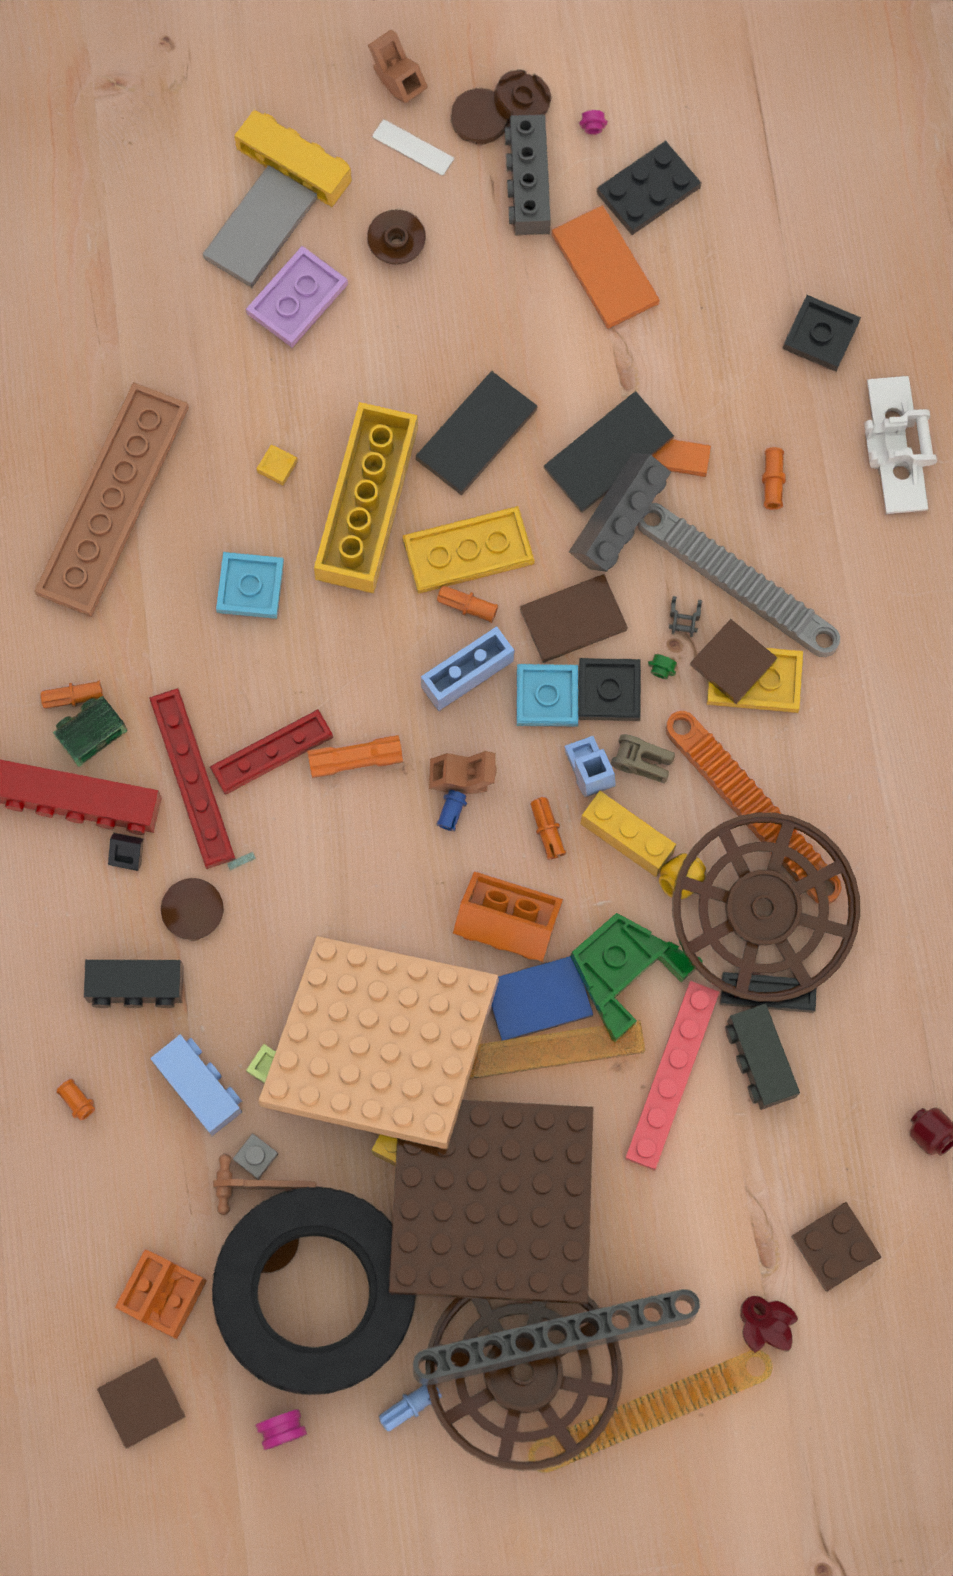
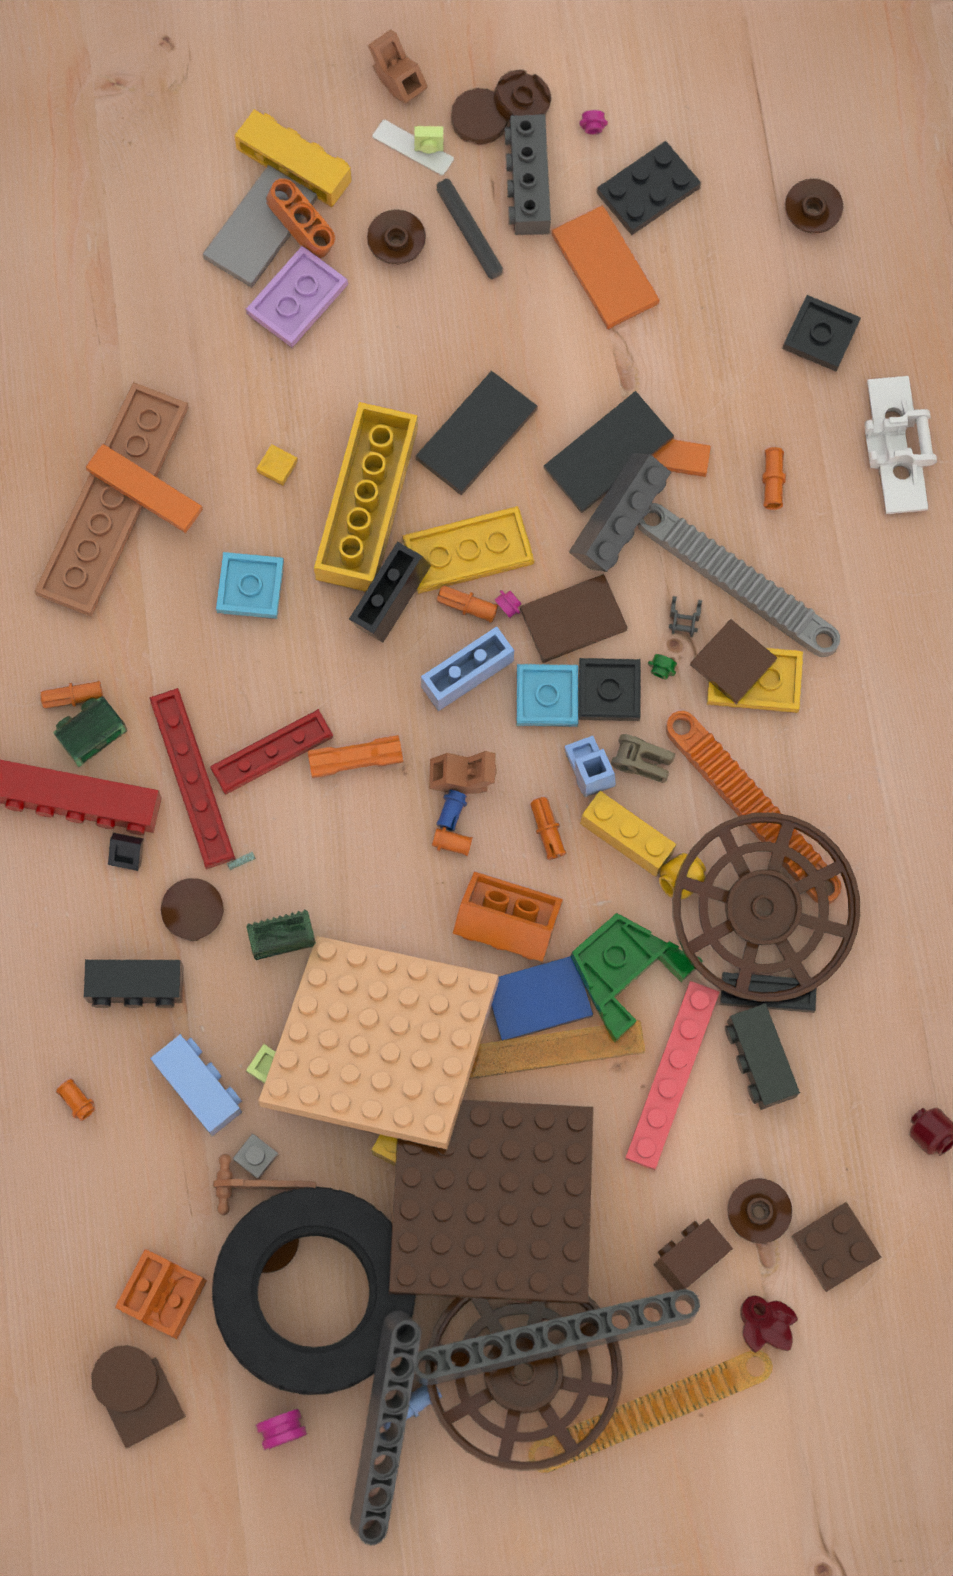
(124, 1378): none -> reddish brown tile
(144, 488): none -> orange tile
(281, 935): none -> clear green brick
(298, 204): none -> orange beam
(388, 1442): none -> dark grey beam
(390, 592): none -> black brick
(429, 138): none -> yellowish green plate
(451, 841): none -> orange pin
(469, 229): none -> dark grey axle
(508, 603): none -> dark pink plate
(693, 1255): none -> reddish brown brick
(776, 1209): none -> reddish brown dish
(816, 195): none -> reddish brown dish

